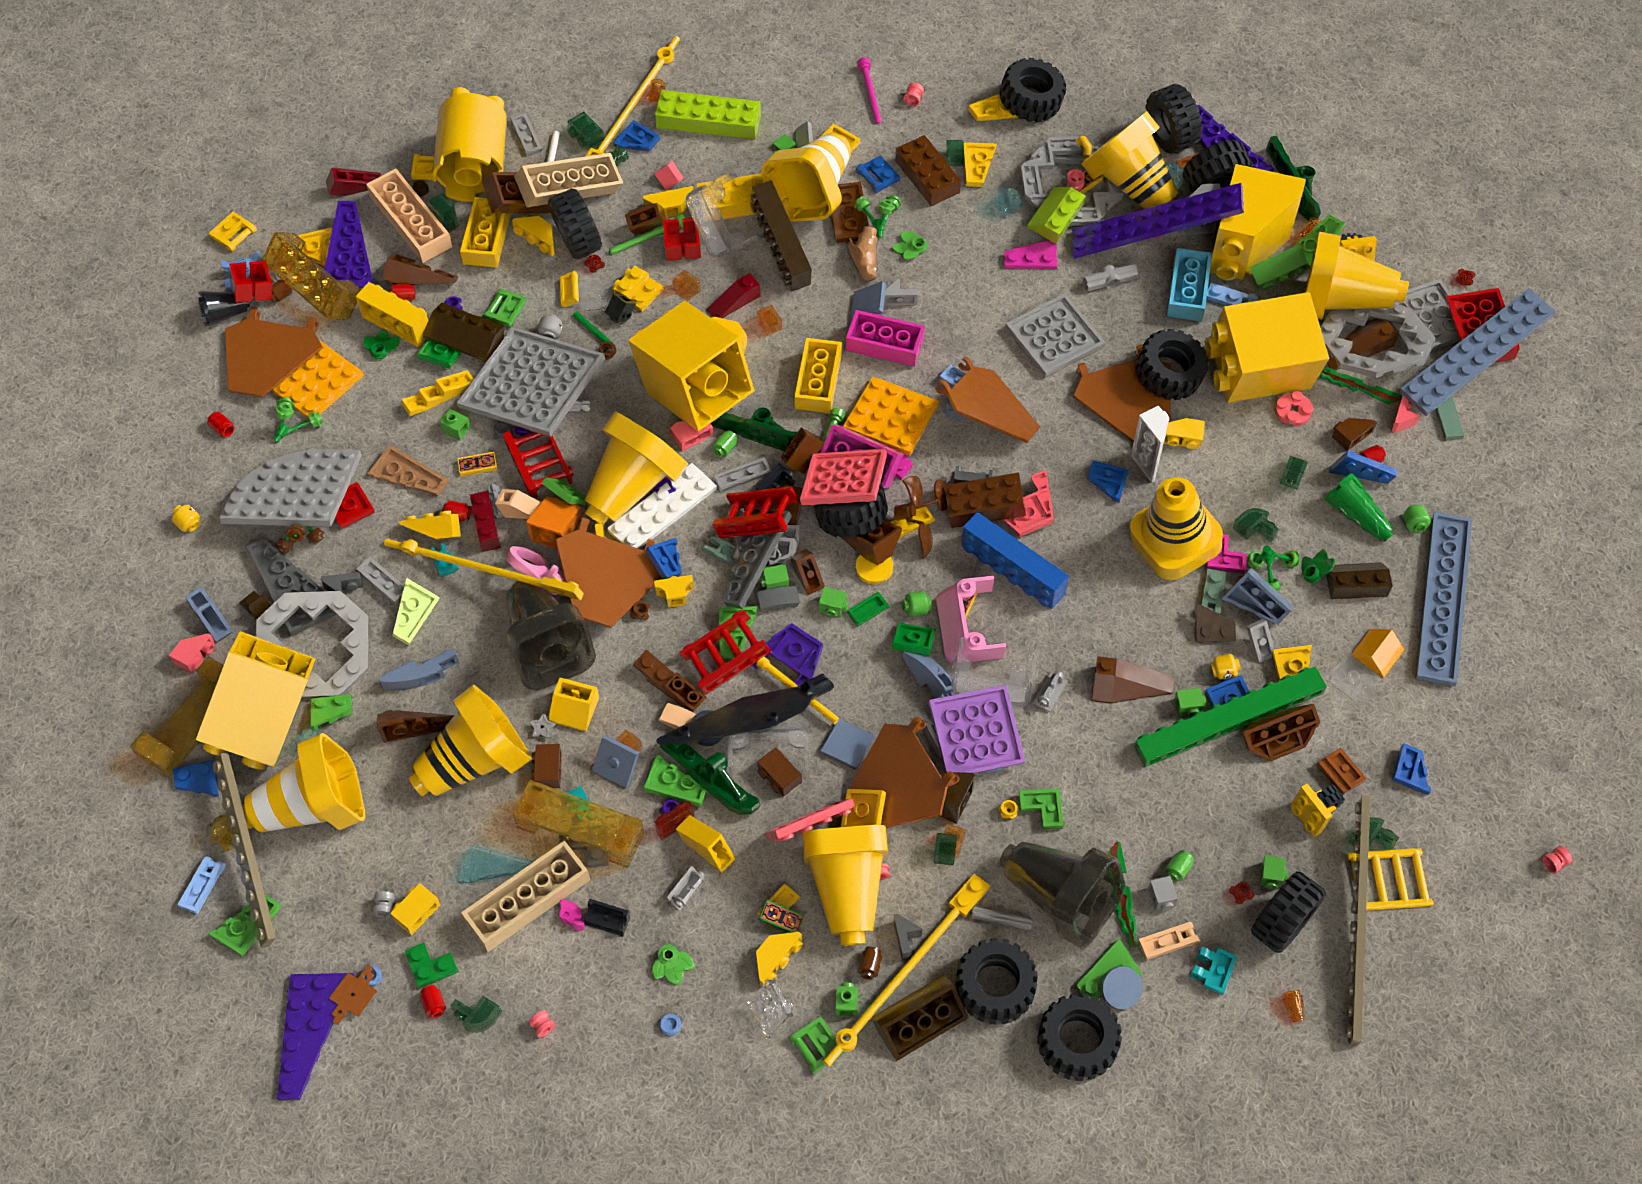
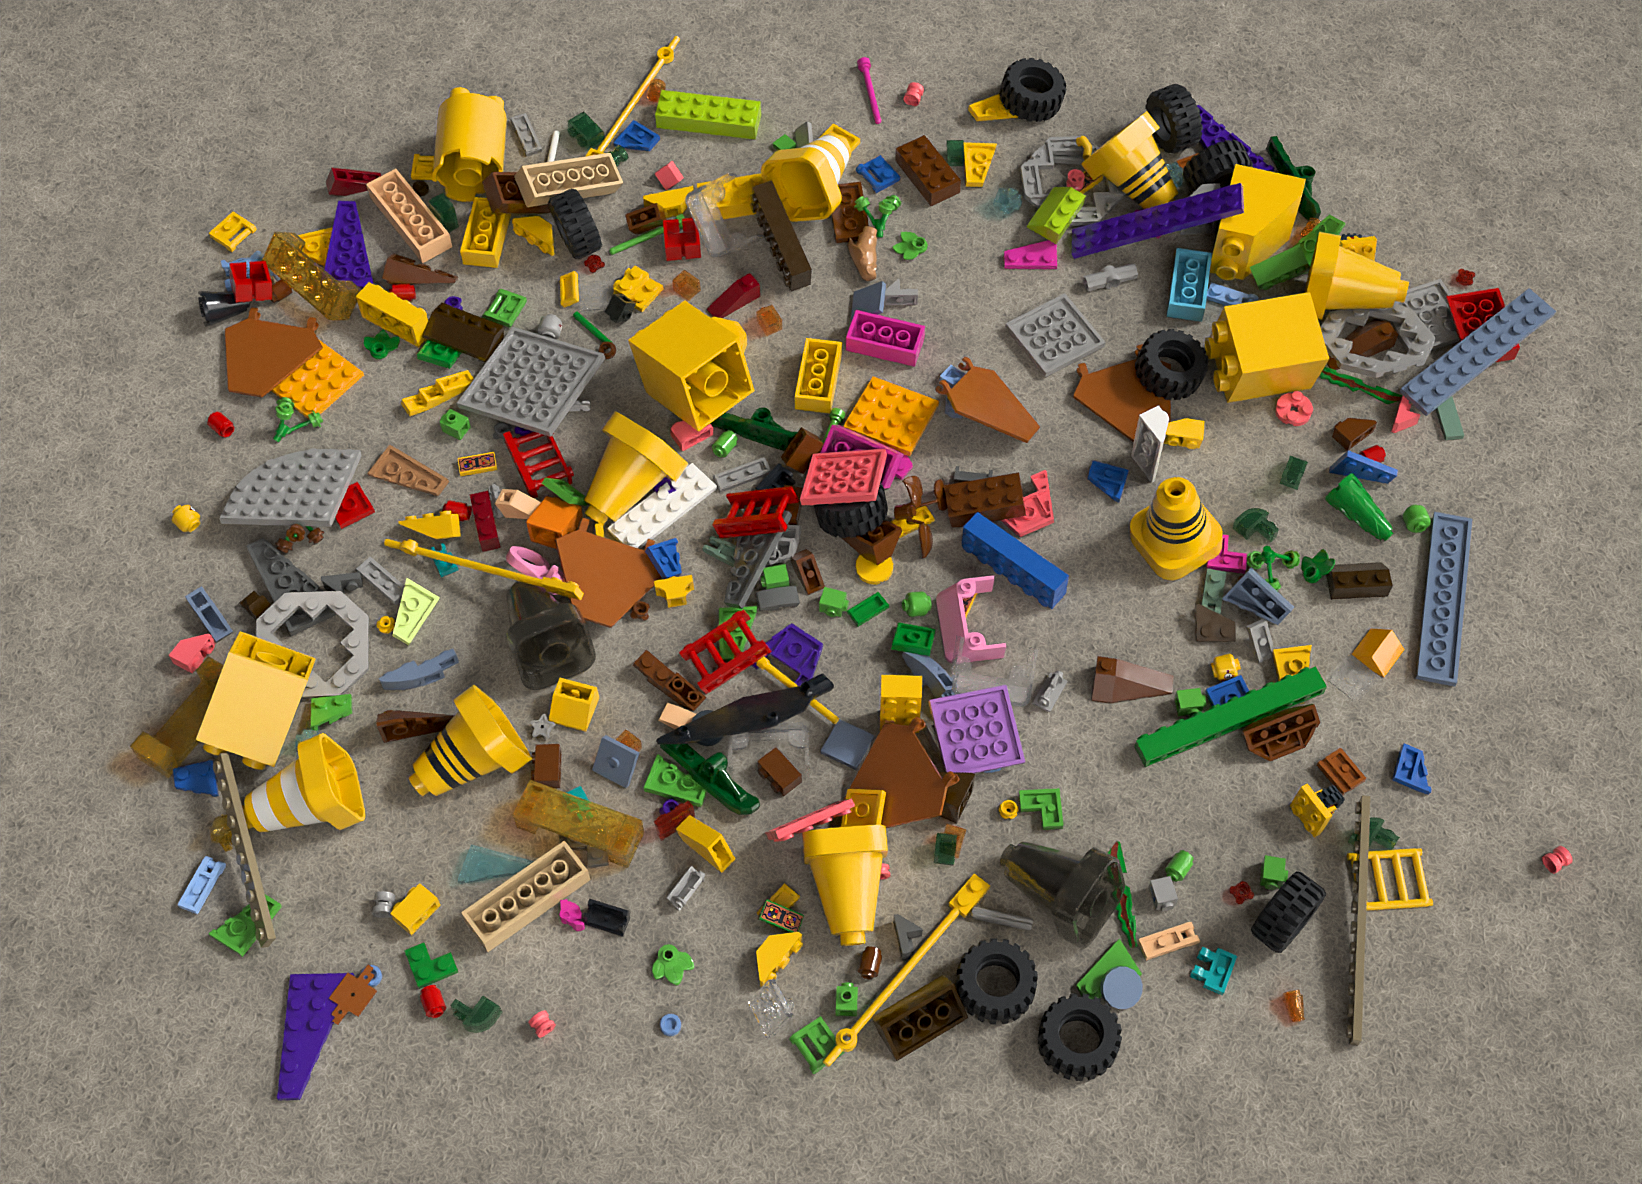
(386, 628): none -> yellow plate
(900, 699): none -> yellow brick

